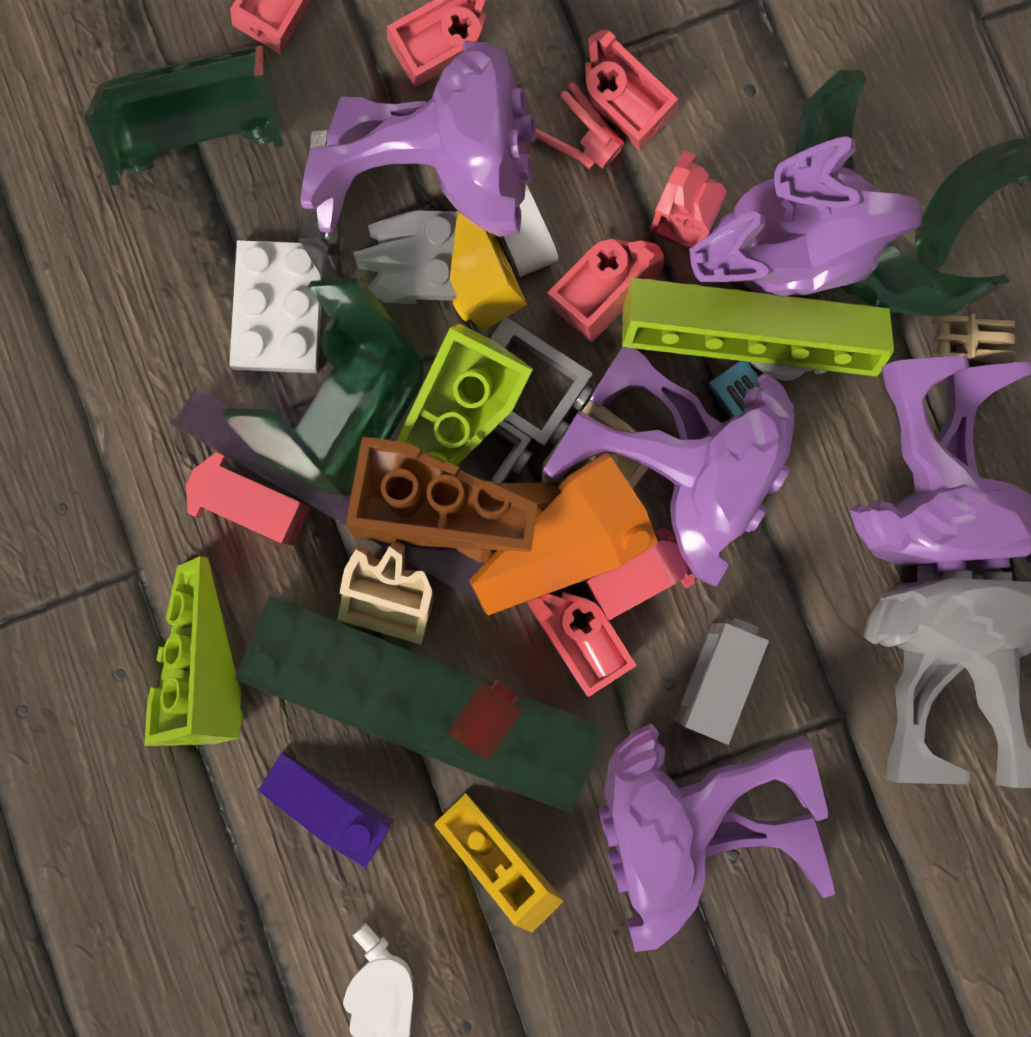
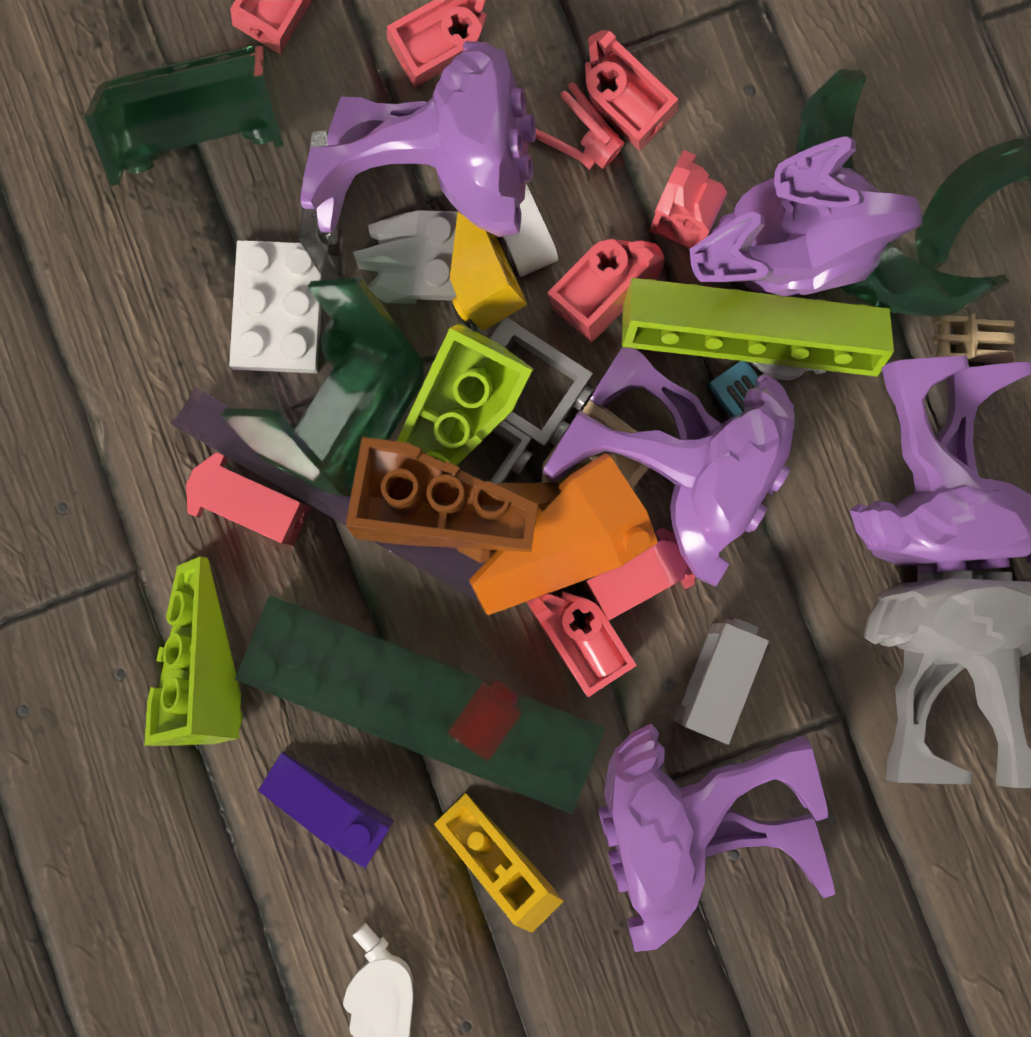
(385, 595): tan plate -> none

